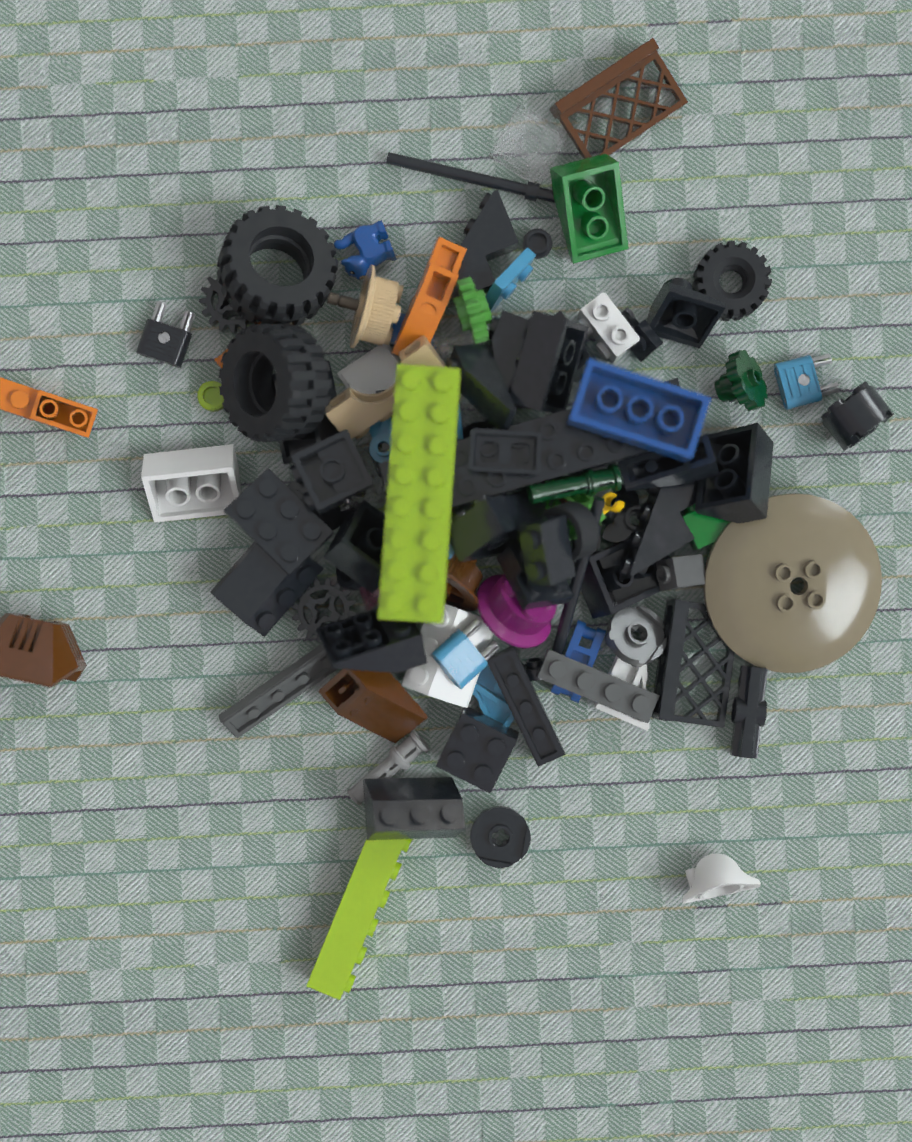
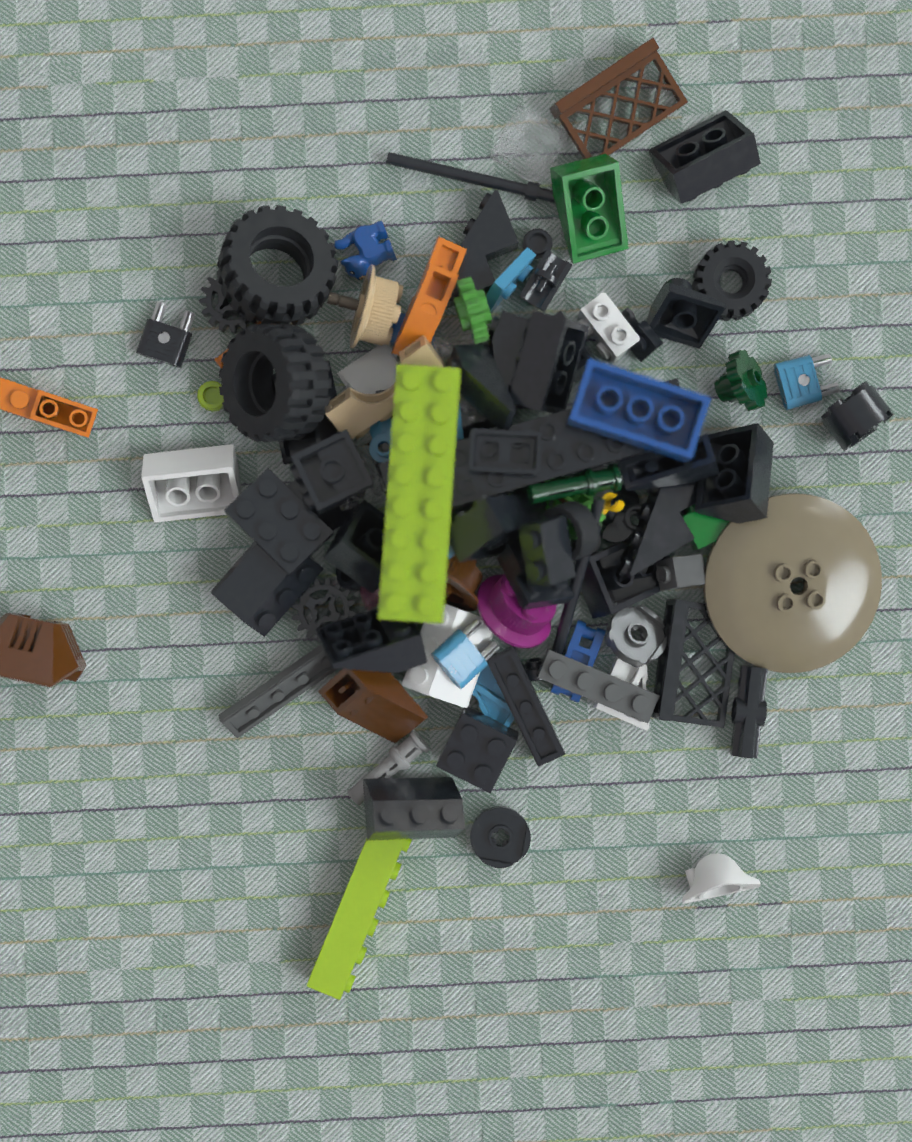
(545, 281): none -> black hips
(705, 156): none -> black slope

